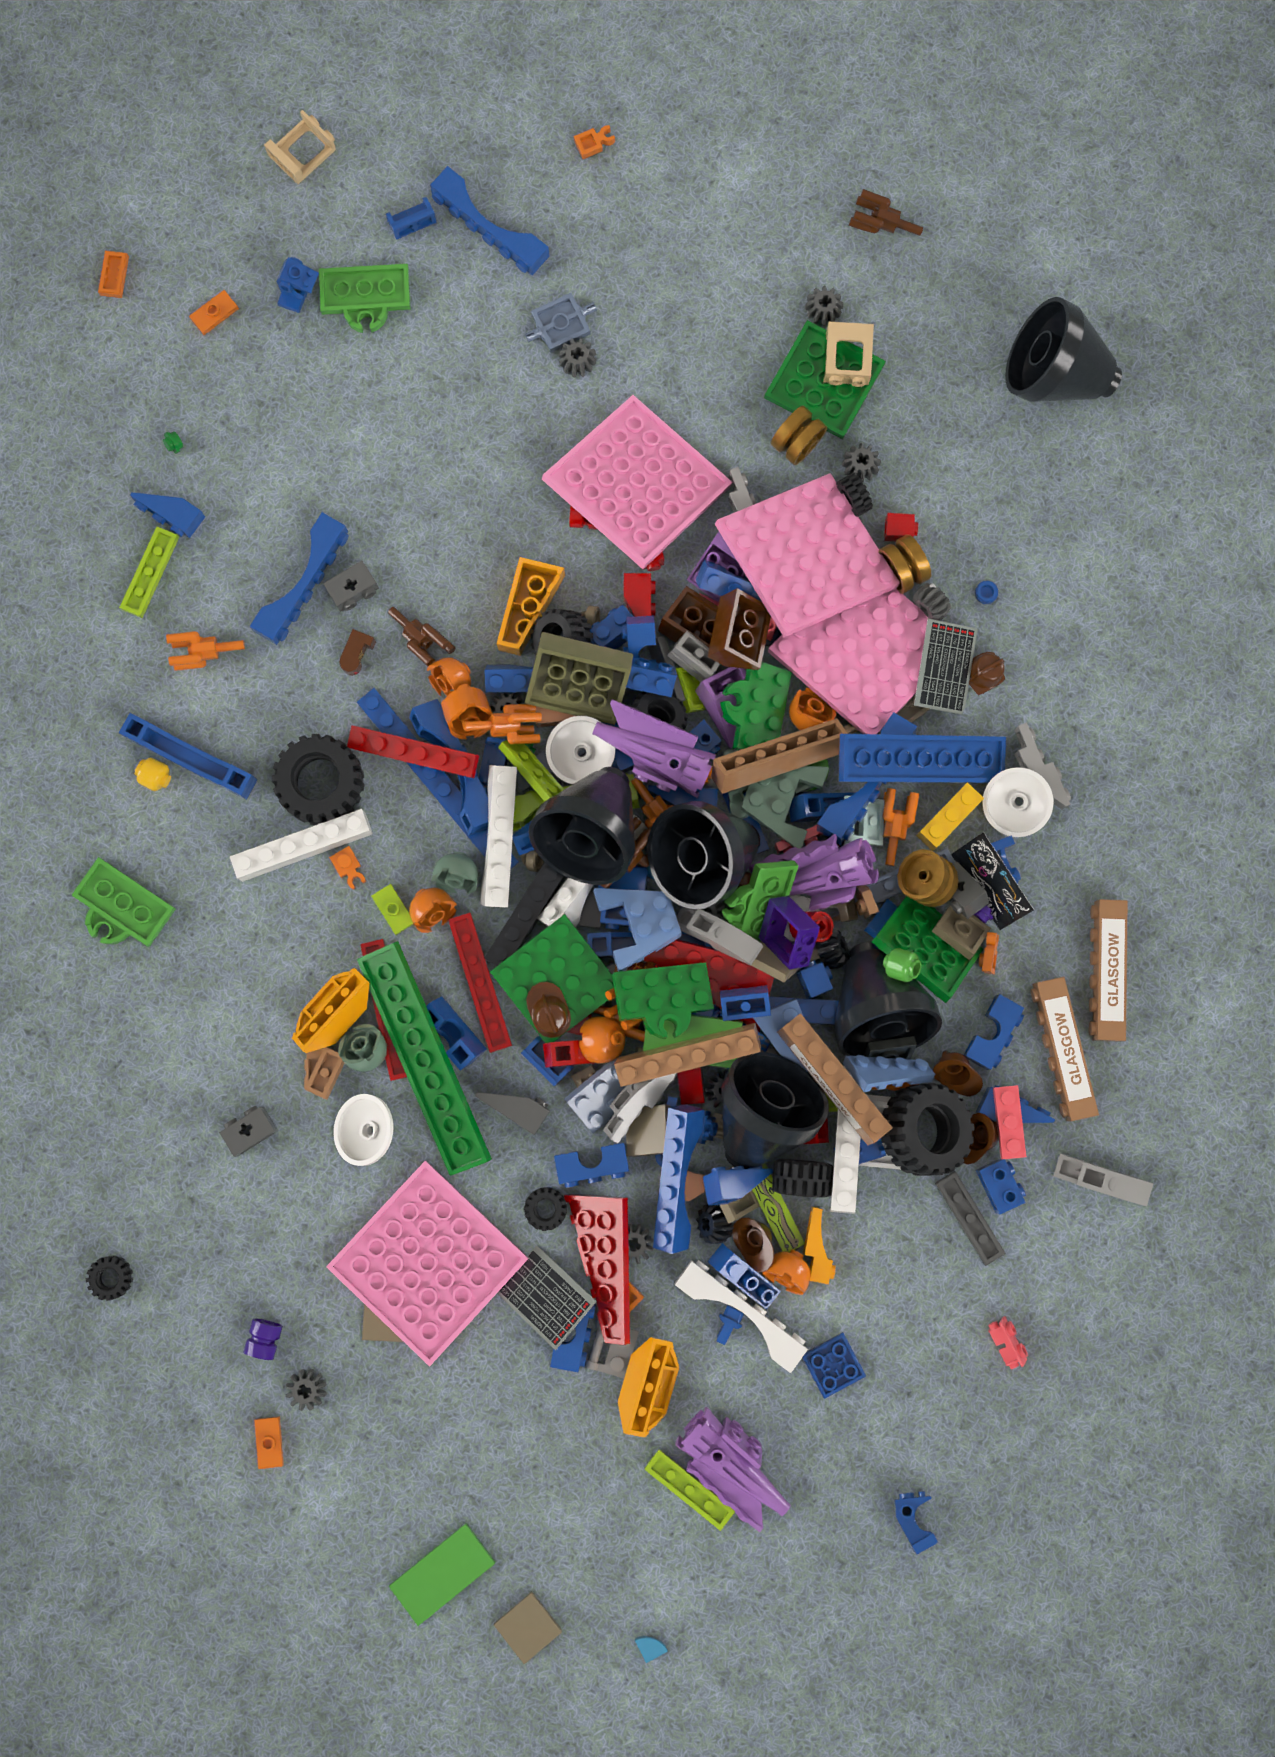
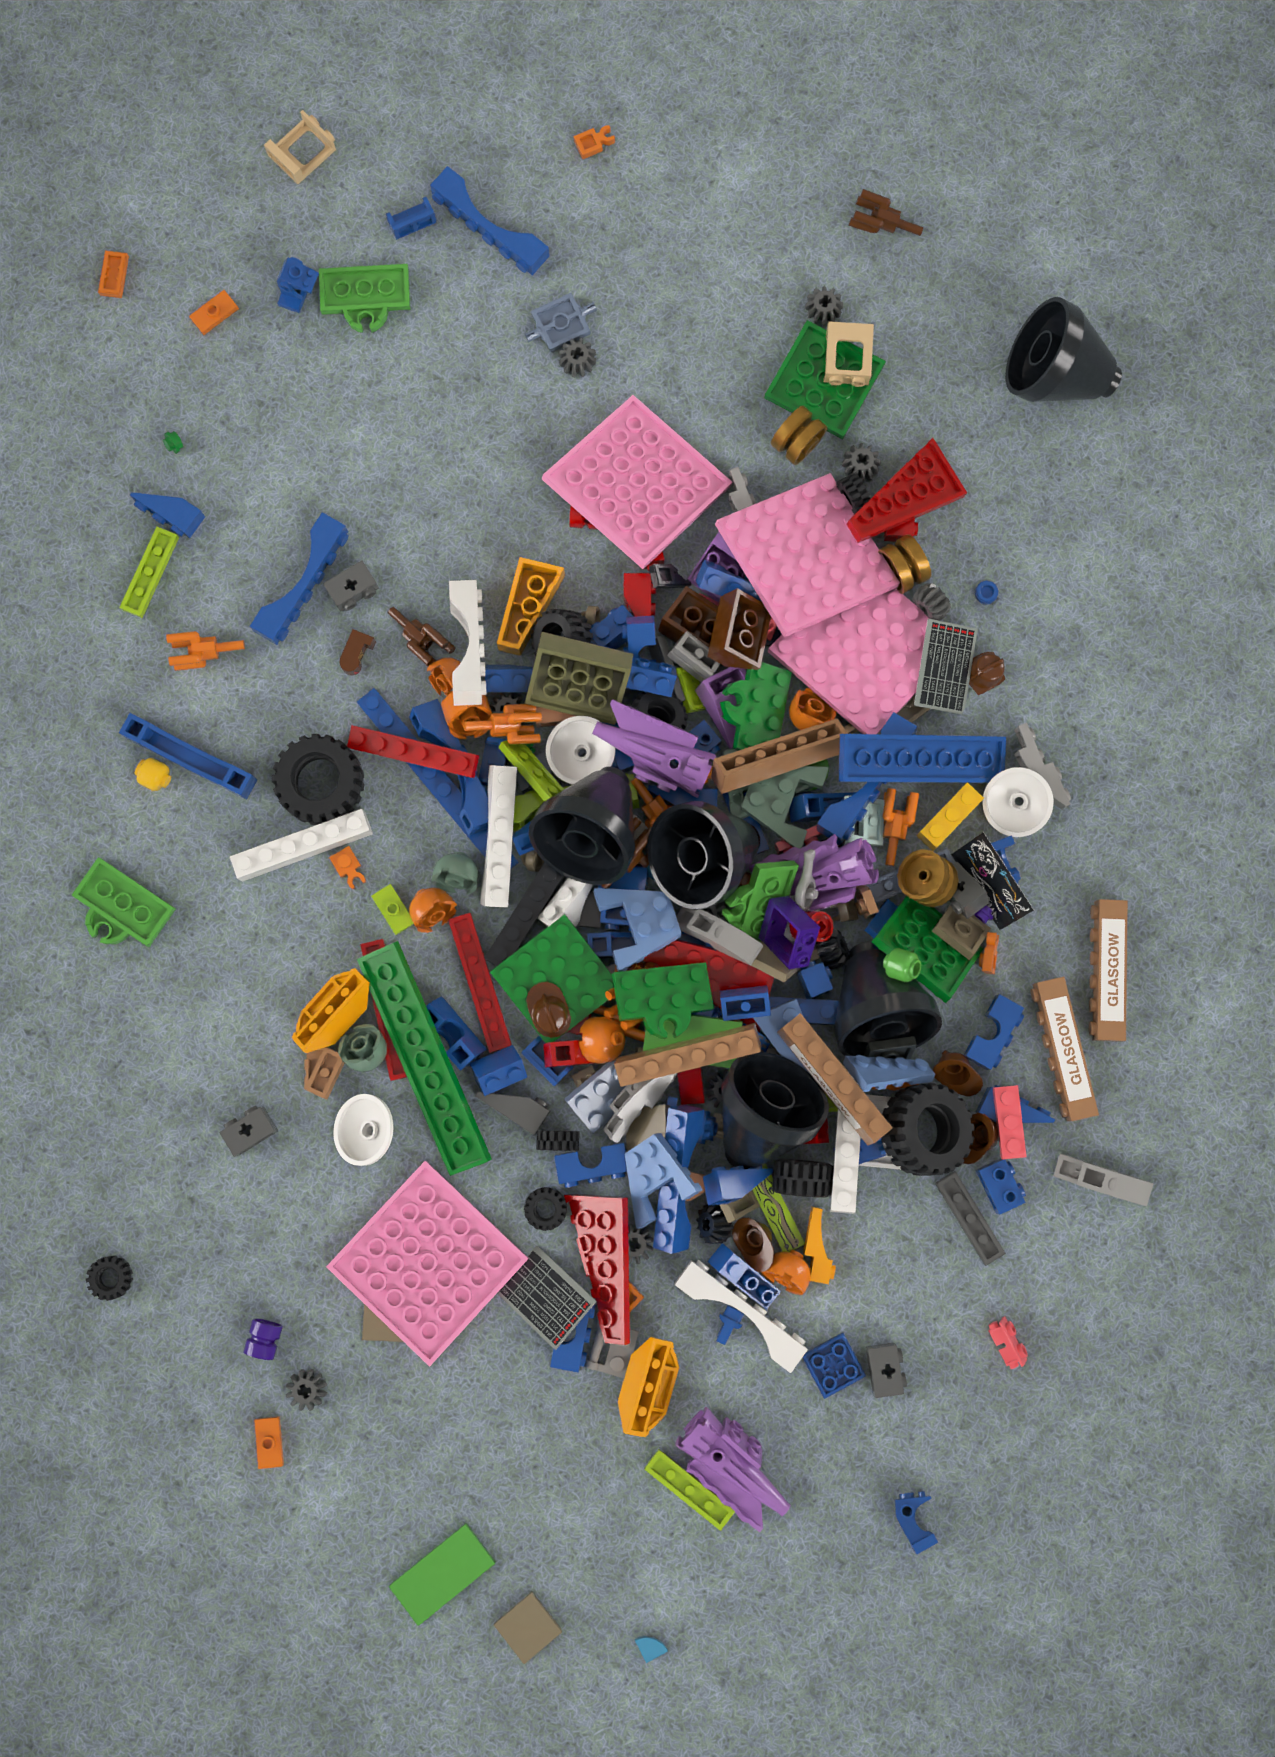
(467, 676): none -> white arch
(498, 1070): none -> blue brick
(558, 1140): none -> black tyre
(650, 1168): none -> medium blue wing
(667, 577): none -> black tile
(806, 887): none -> light grey piece
(877, 1358): none -> dark grey brick
(915, 490): none -> red wing

